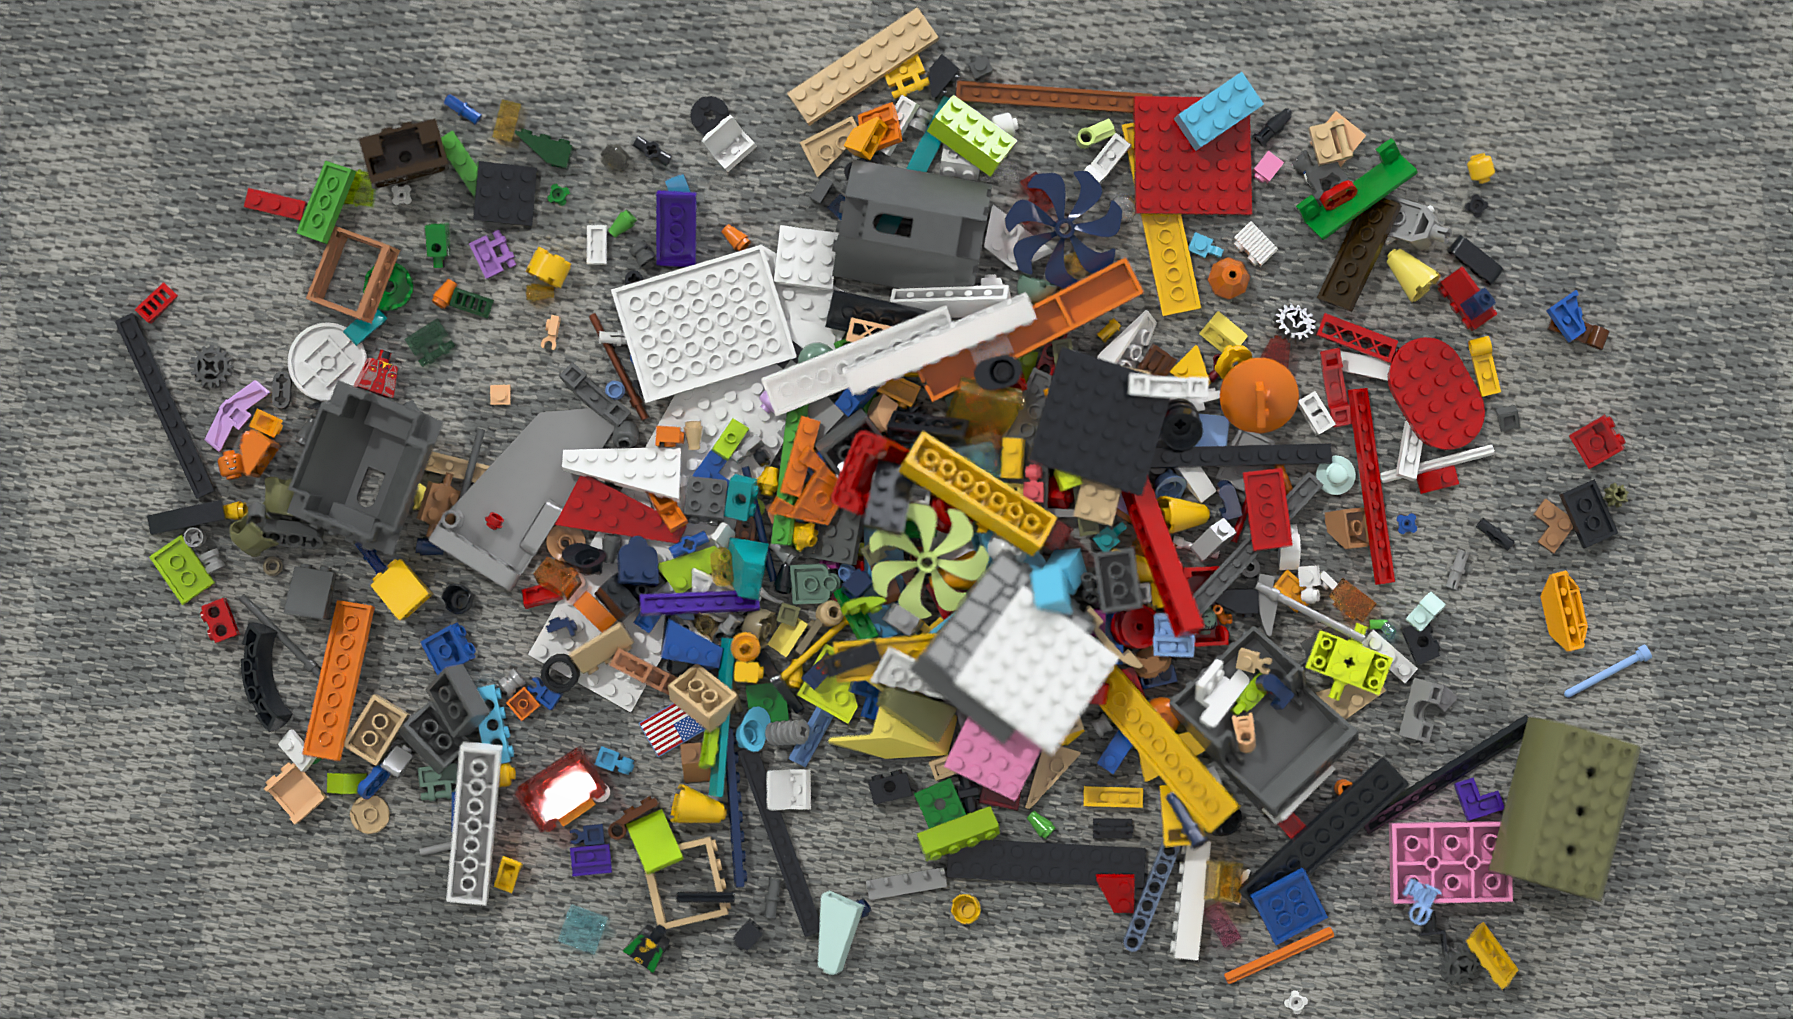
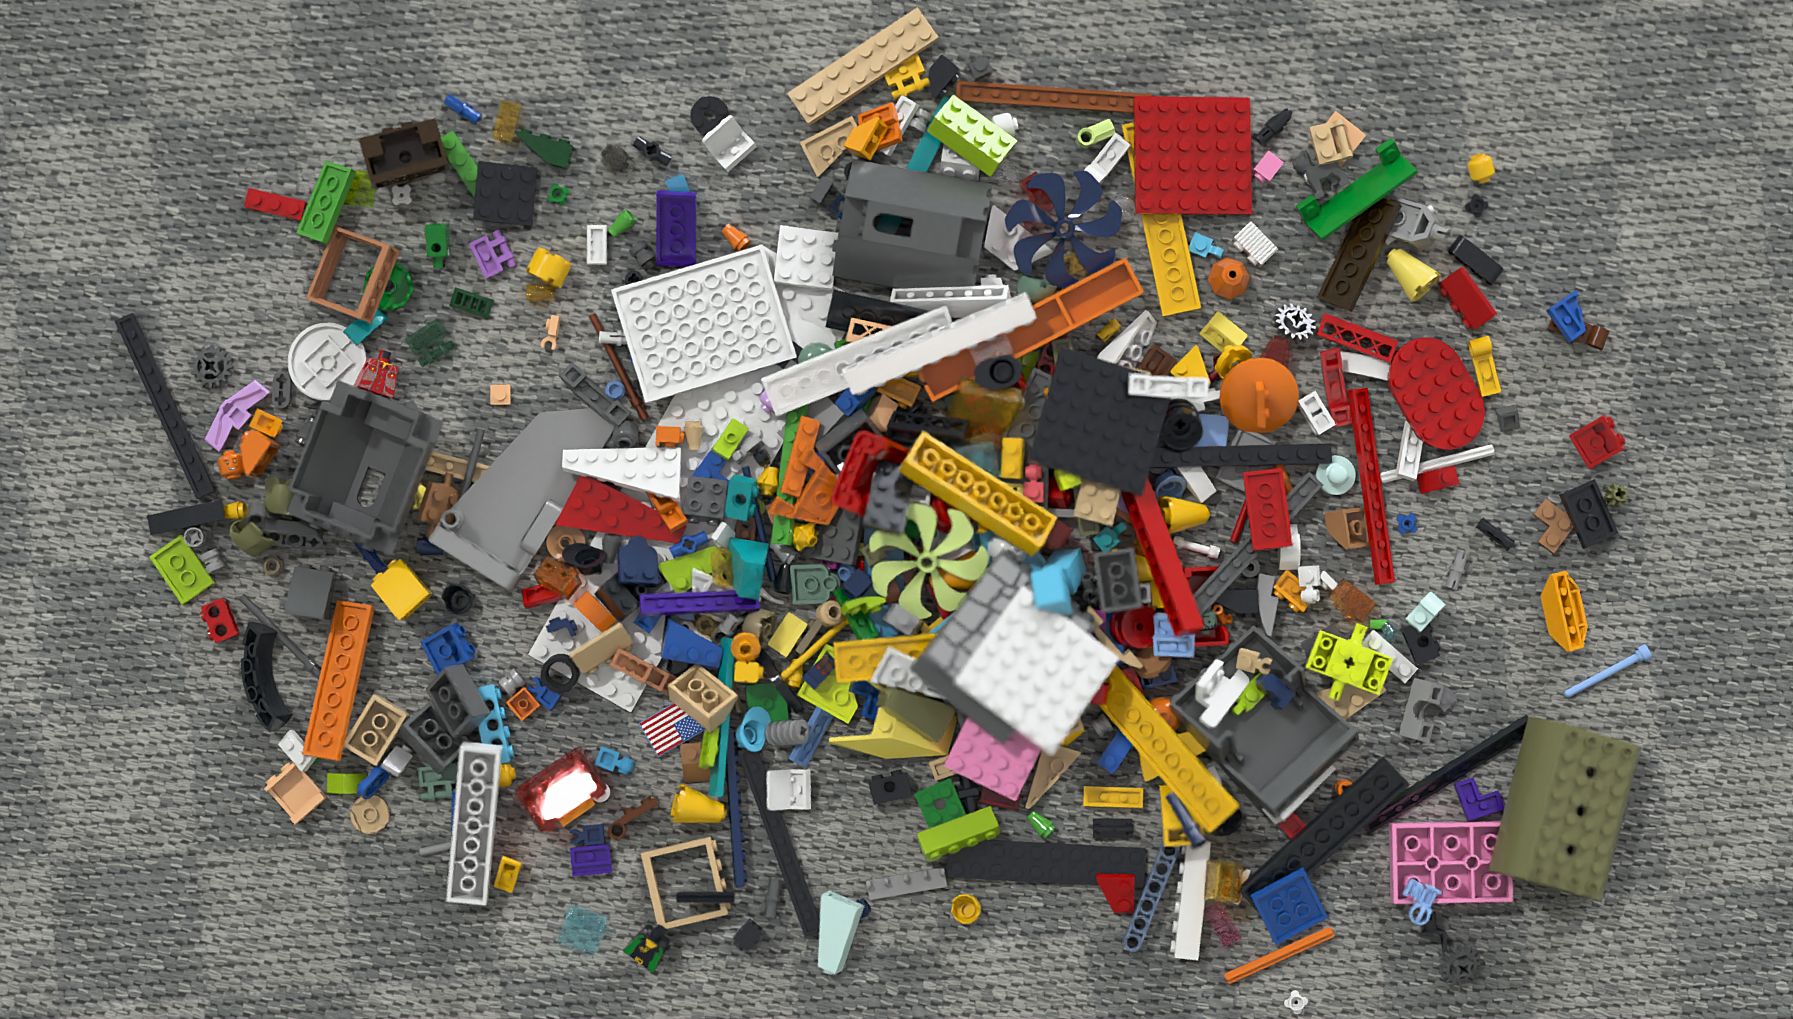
(161, 307): red slope -> none
(444, 294): orange cone -> none
(494, 521): red plate -> none
(654, 842): lime tile -> none
(788, 614): olive plate -> none
(852, 658): black plate -> none
(1213, 540): light grey slope -> none
(1218, 111): medium azure brick -> none
(1228, 495): dark blue leg -> none
(1244, 730): light nougat piece -> none
(1274, 594): light grey bar -> none
(1338, 195): red beam -> none
(1478, 303): dark blue bracket -> none
(1492, 955): yellow plate -> none

